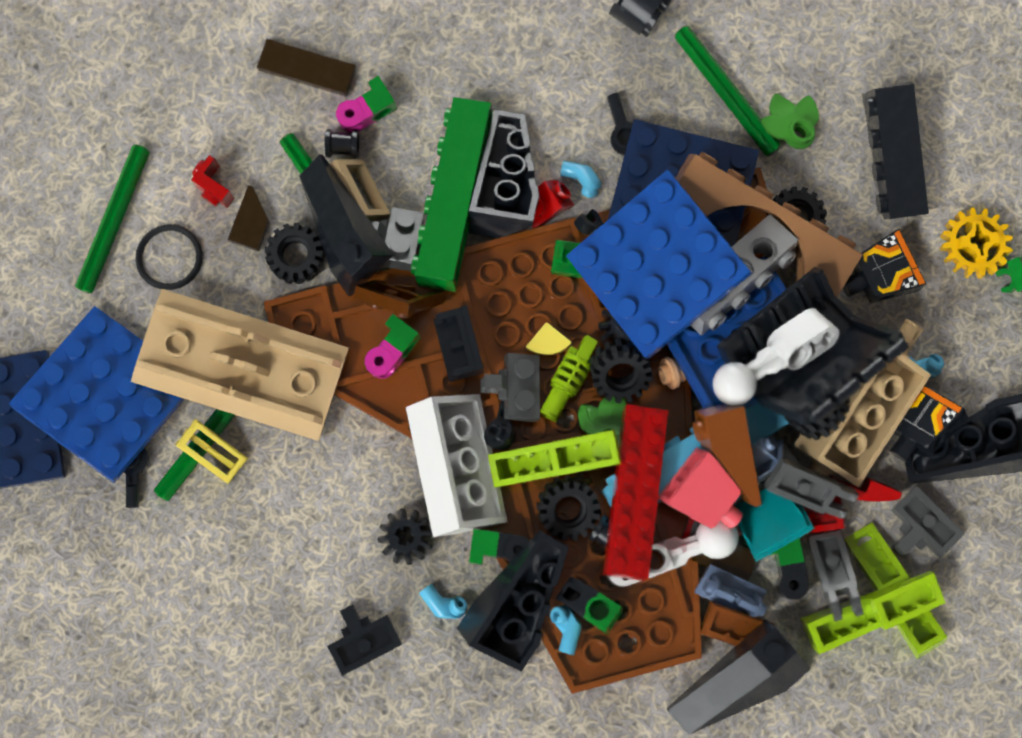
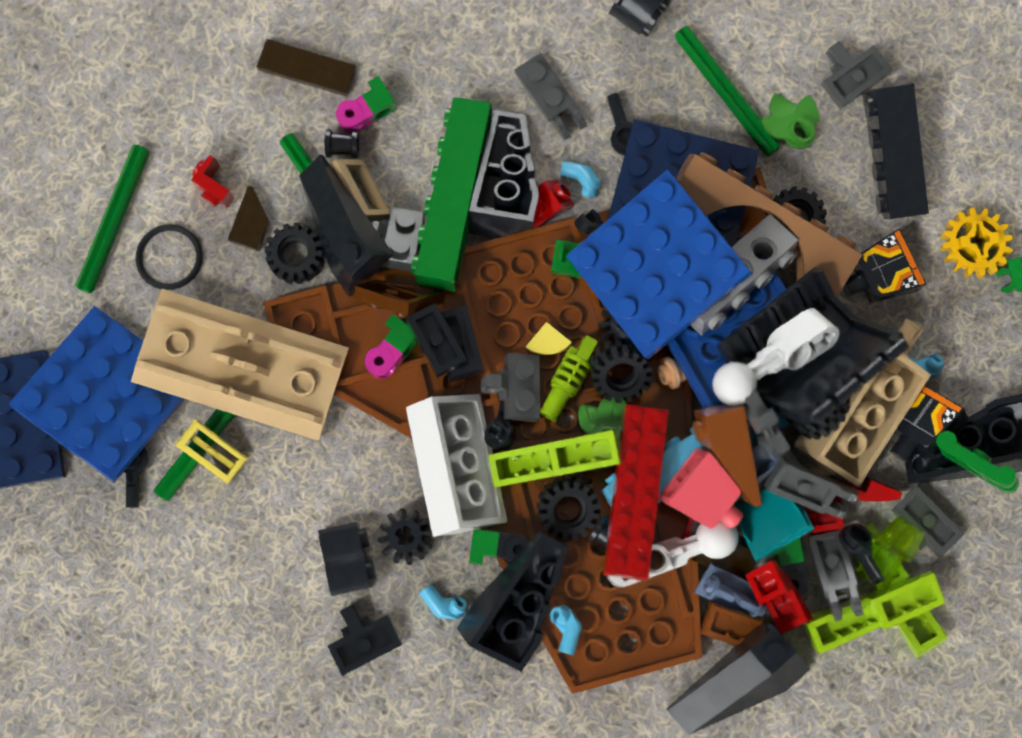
(346, 558): none -> black brick
(436, 340): none -> black plate
(549, 94): none -> dark grey hinge
(590, 604): leg -> none
(764, 423): none -> dark grey hinge
(780, 595): none -> red slope
(853, 73): none -> dark grey hinge
(858, 541): none -> black plate
(892, 547): none -> clear neon green slope
(977, 463): none -> green plate

